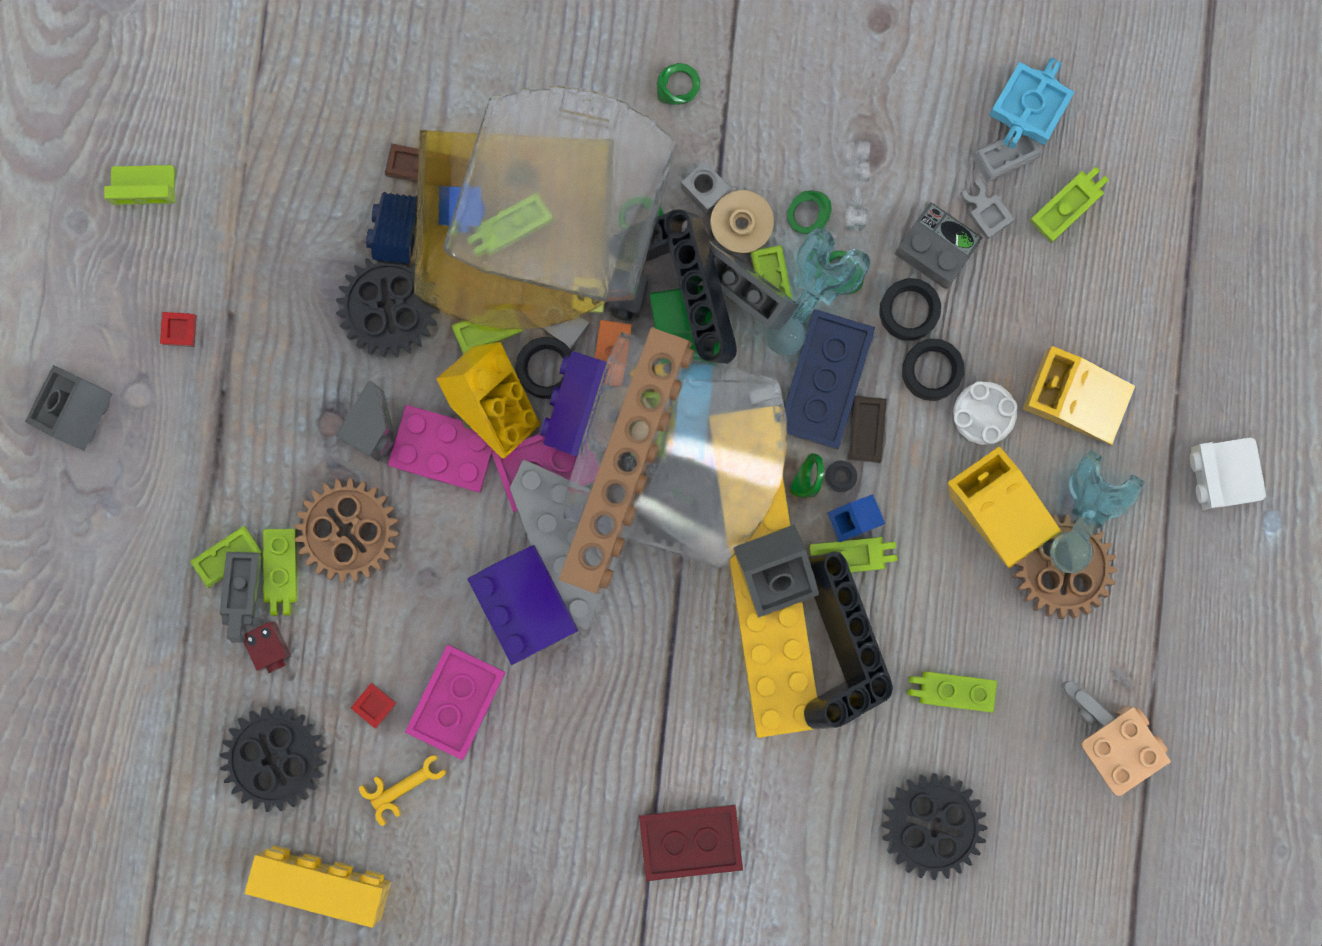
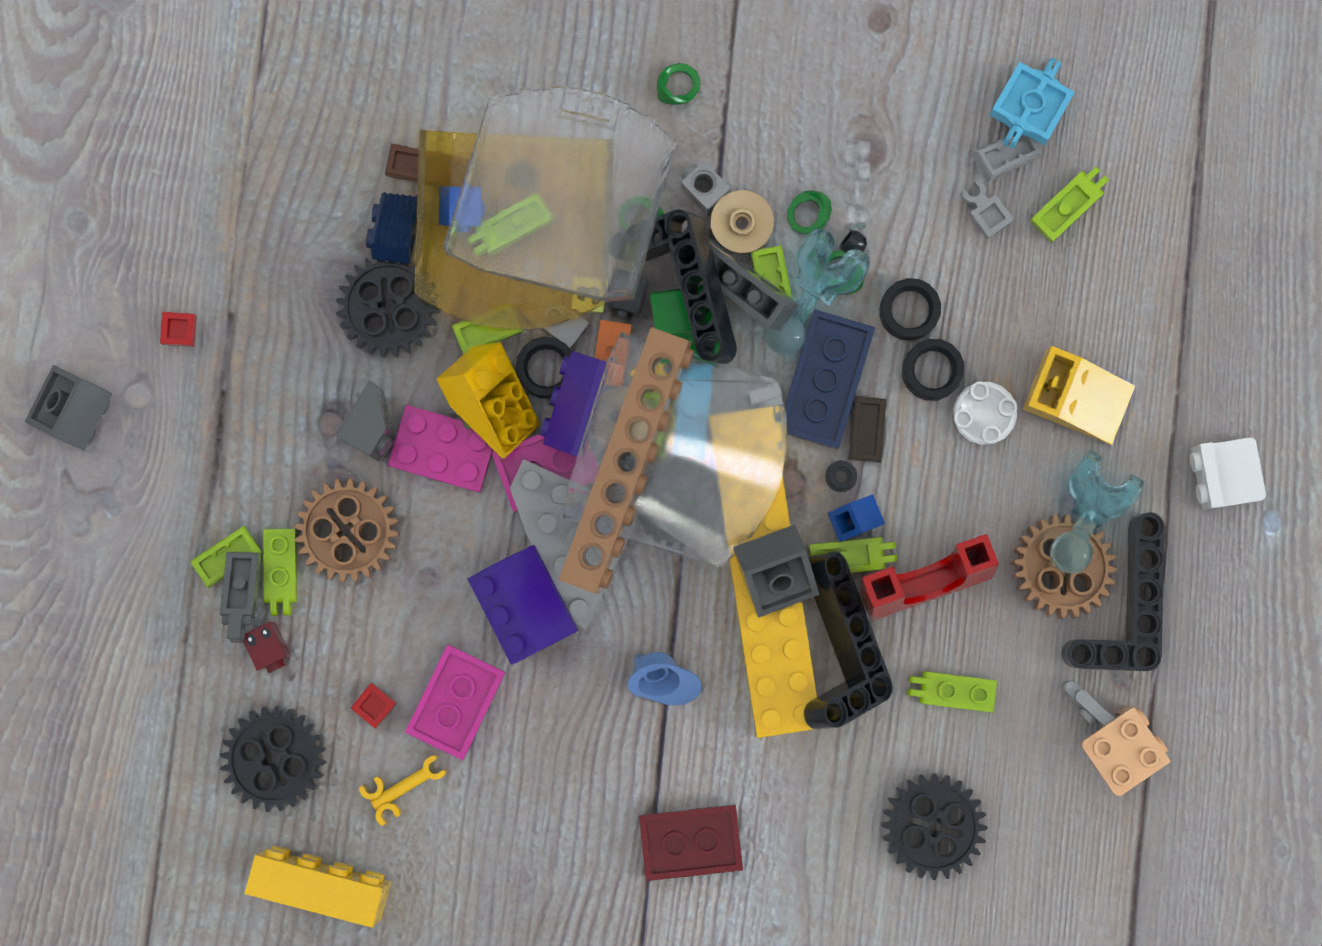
(141, 185): lime panel -> none
(662, 680): none -> medium blue piece
(801, 484): green piece -> none
(853, 240): none -> black hinge
(938, 245): dark grey slope -> none
(965, 567): none -> red arch
(1002, 507): yellow slope -> none
(1136, 607): none -> black beam

